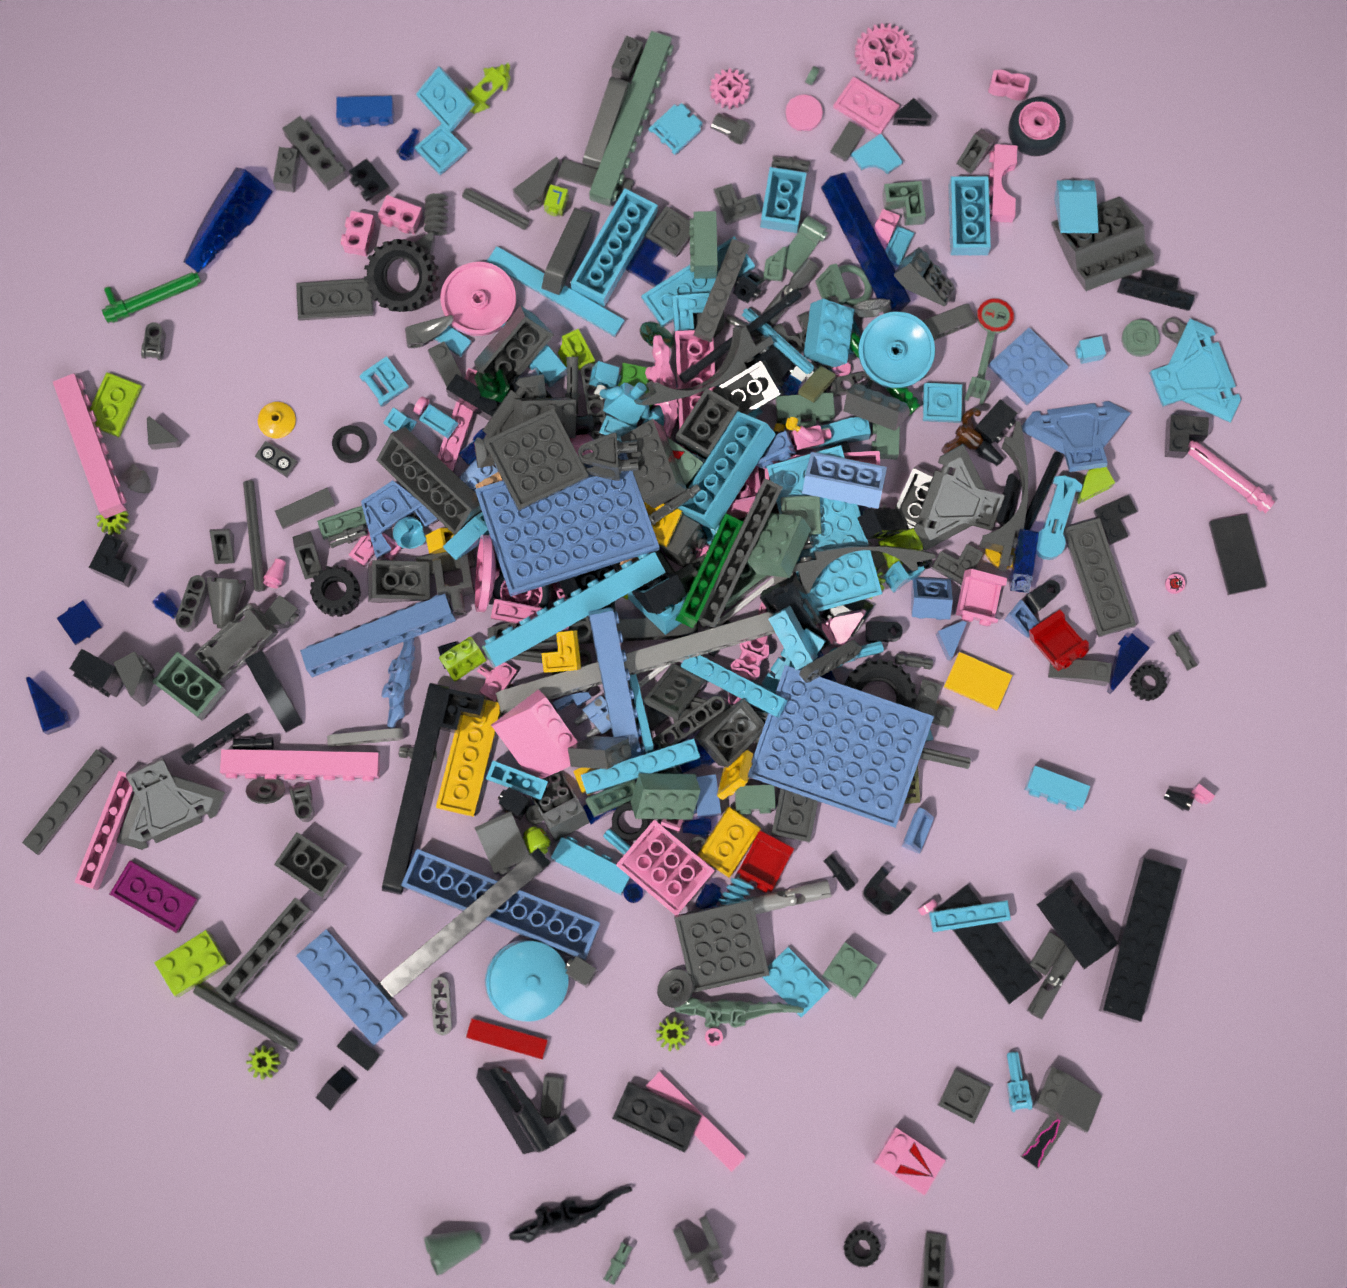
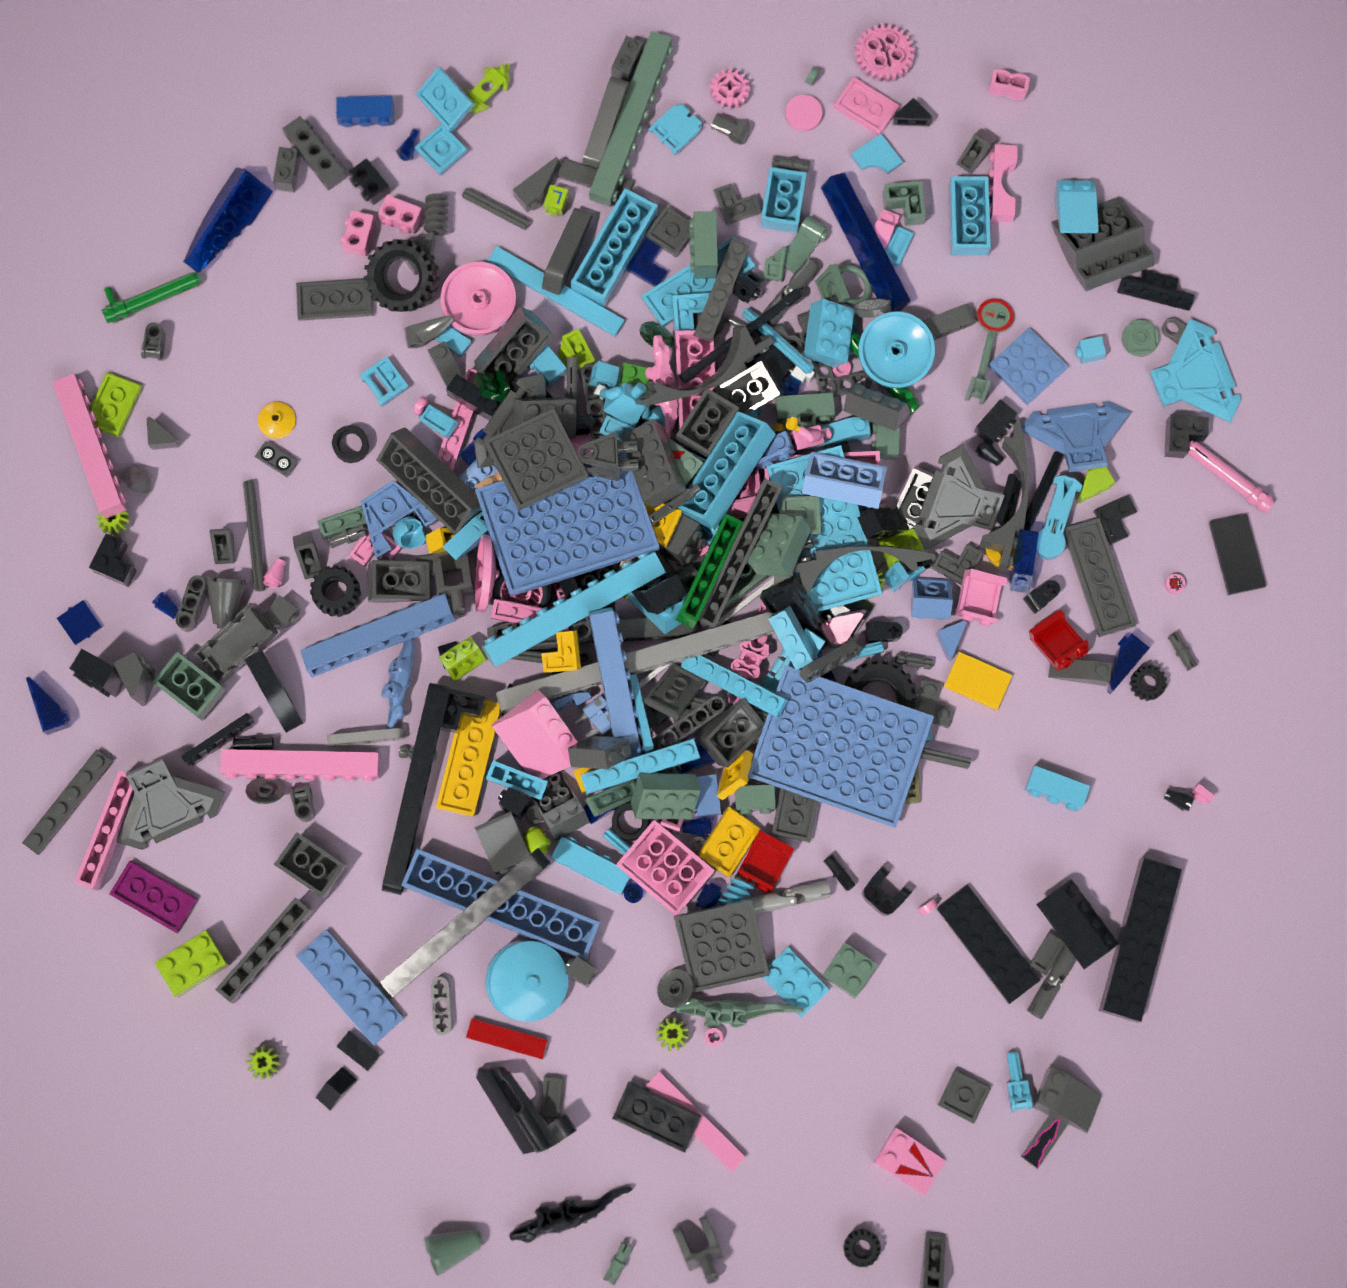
(245, 1017): dark grey axle -> none
(305, 508): dark grey tile -> none
(398, 420): medium azure brick -> none
(496, 679): bright pink plate -> none
(817, 384): olive tile -> none
(847, 141): dark grey tile -> none
(918, 830): medium blue tile -> none
(924, 278): dark grey slope -> none
(942, 402): medium azure plate -> none
(965, 433): reddish brown piece -> none
(970, 916): medium azure tile -> none
(1022, 618): medium blue slope -> none
(1035, 139): wheel -> none

